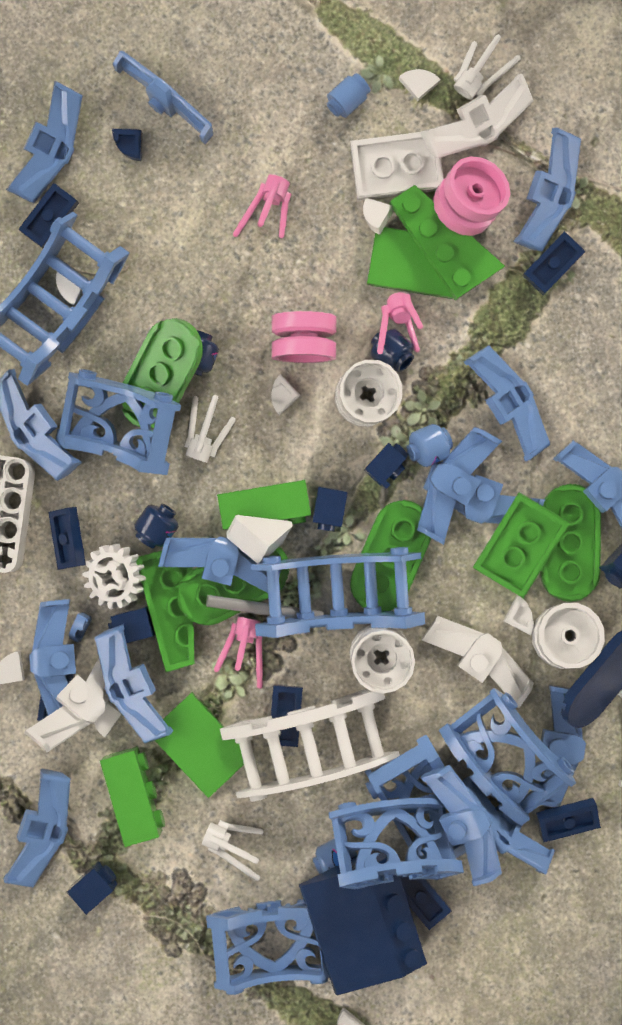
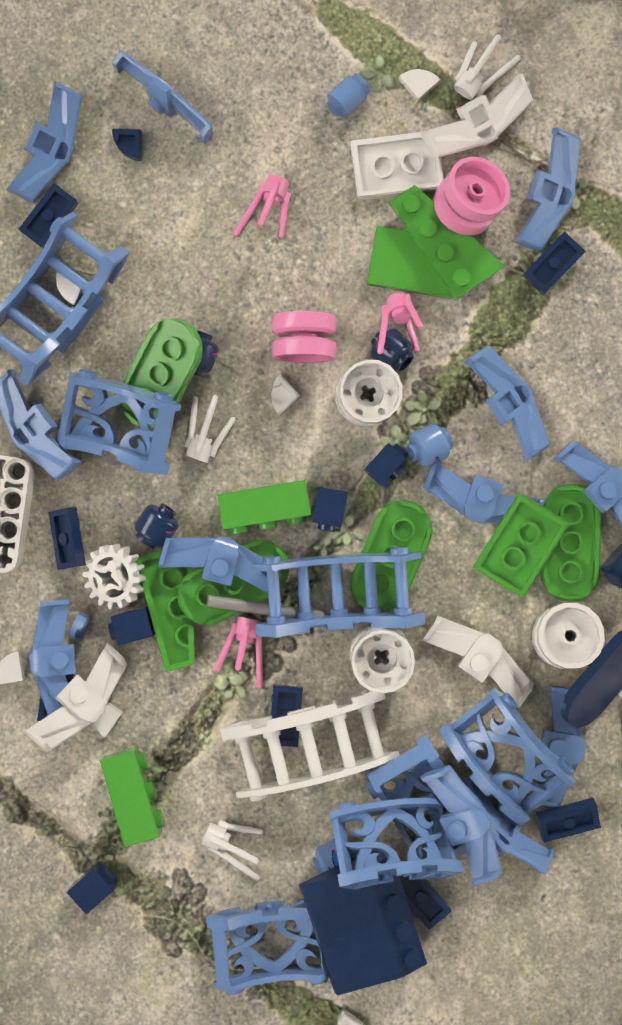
(42, 829): medium blue plate -> none
(129, 686): medium blue plate -> none
(199, 747): bright green tile -> none
(258, 535): white slope -> none
(376, 214): white tile -> none
(453, 482): medium blue plate -> none
(520, 615): white tile -> none

